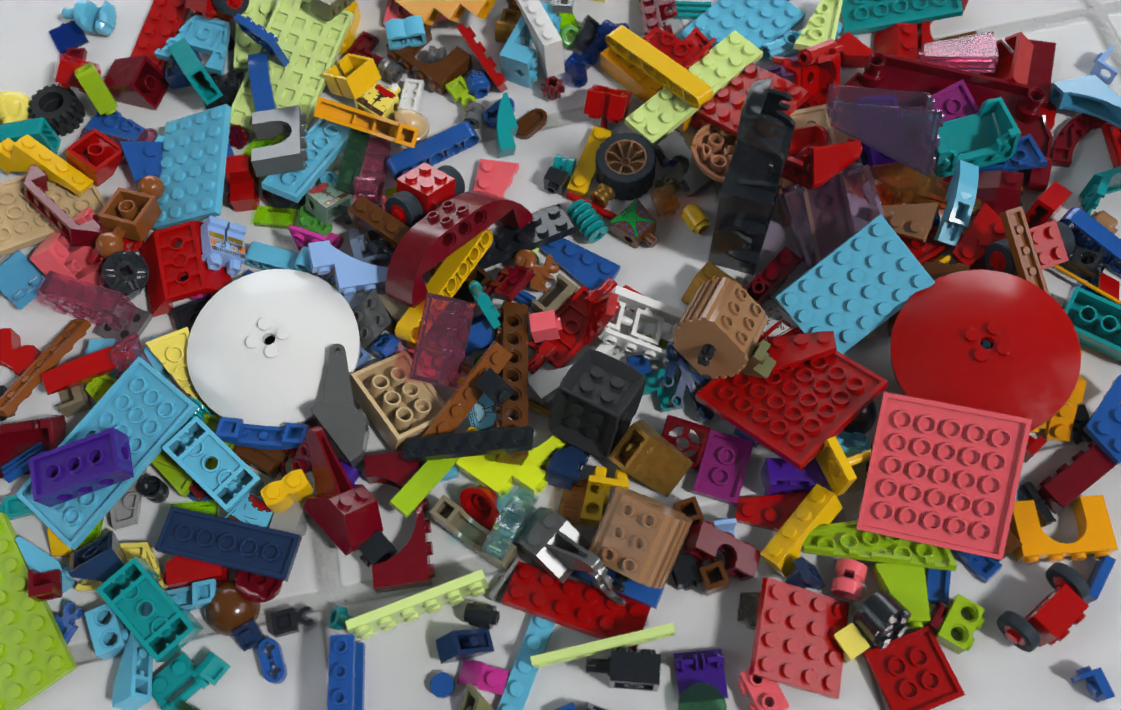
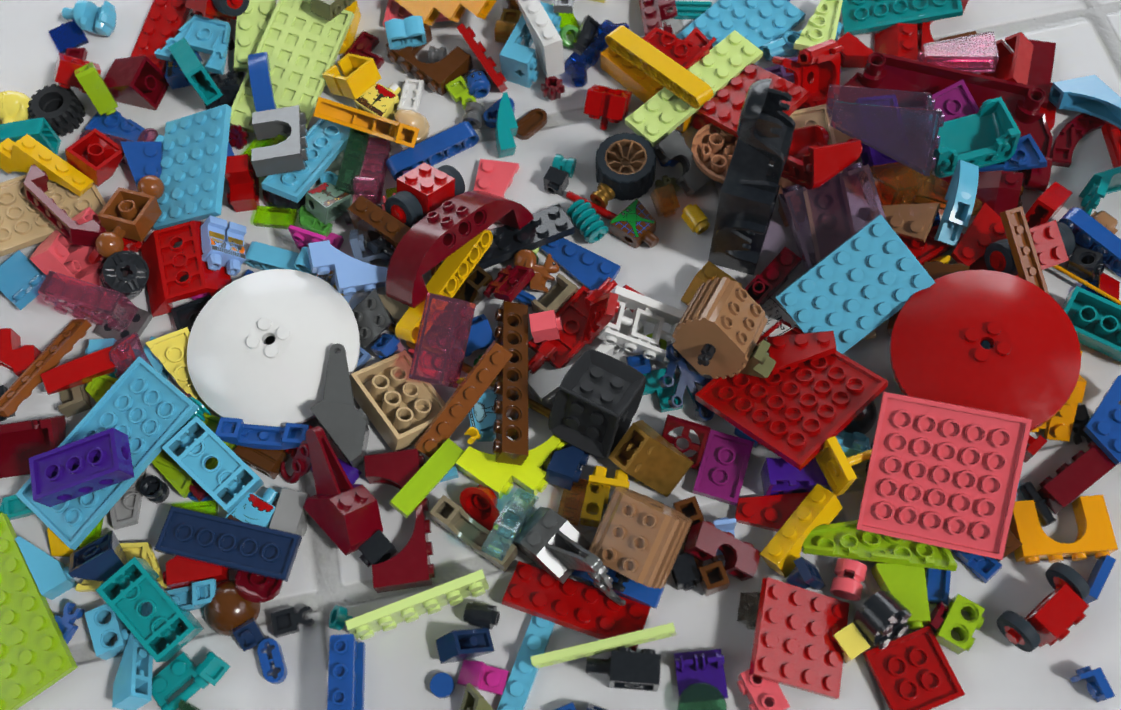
(20, 464): blue tile -> none
(44, 585): dark red panel -> none
(260, 36): blue wing -> none
(292, 488): yellow brick -> none
(390, 70): flat silver wheel -> none
(469, 444): black plate -> none
(484, 303): teal plate -> none
(495, 387): black brick -> none
(502, 581): light grey piece -> none
(586, 166): yellow plate -> none
(1100, 64): light blue bracket -> none

